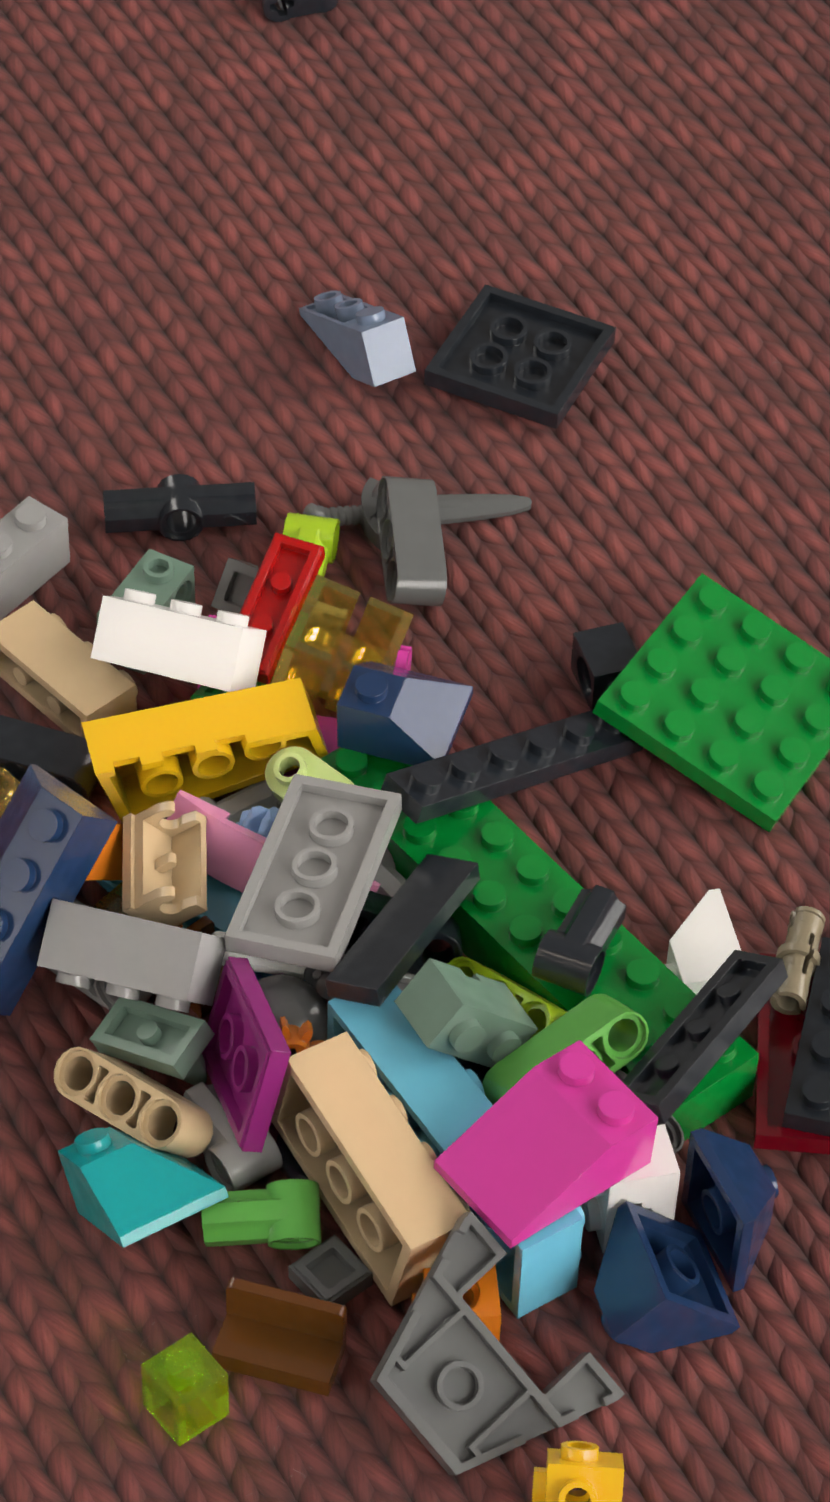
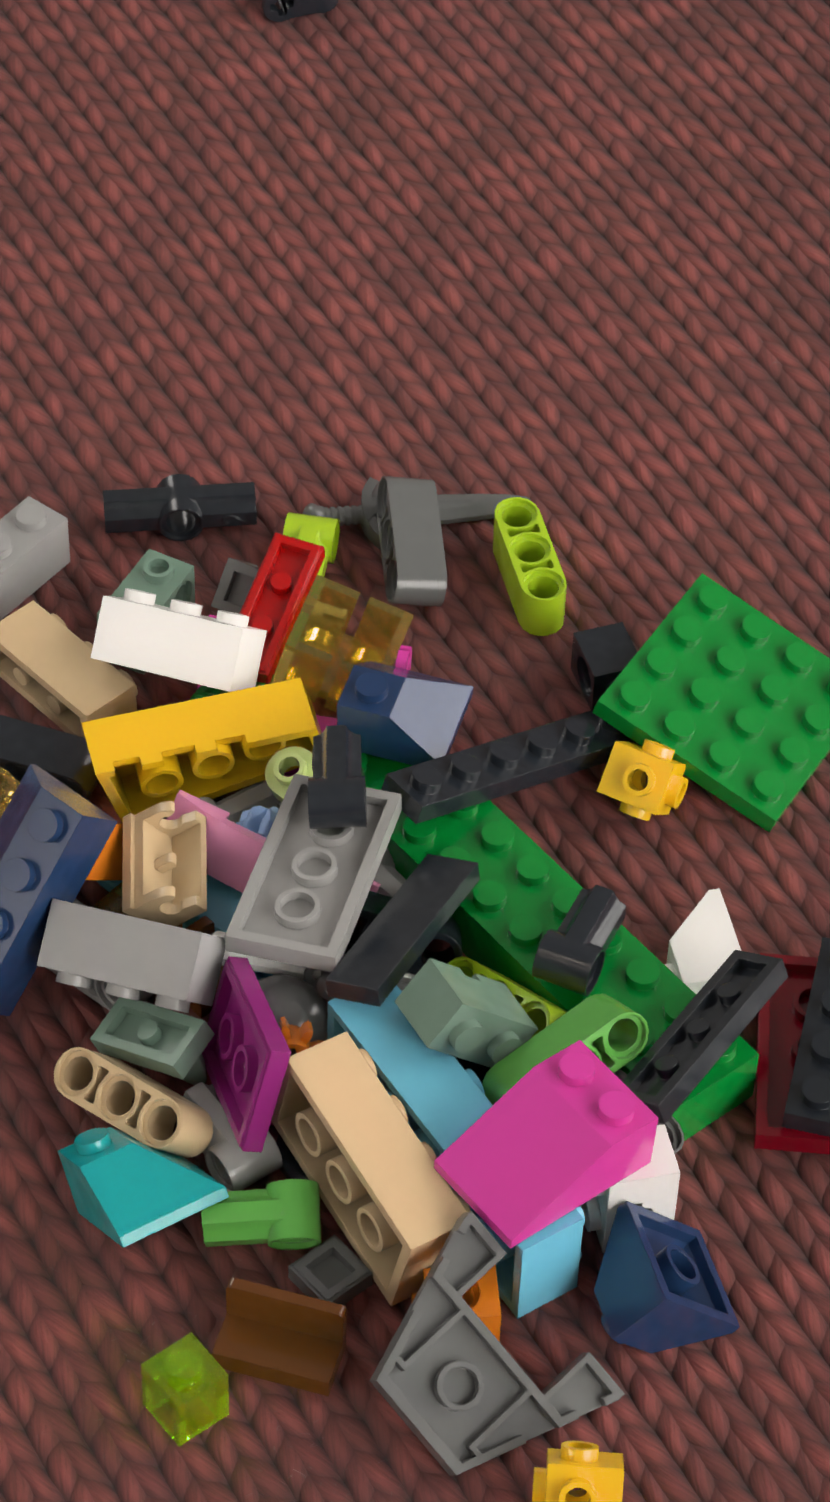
(337, 783): none -> black piece
(361, 337): sand blue slope -> none
(520, 356): black plate -> none
(529, 566): none -> lime beam
(627, 773): none -> yellow brick
(728, 1201): dark blue slope -> none
(800, 959): dark tan pin -> none

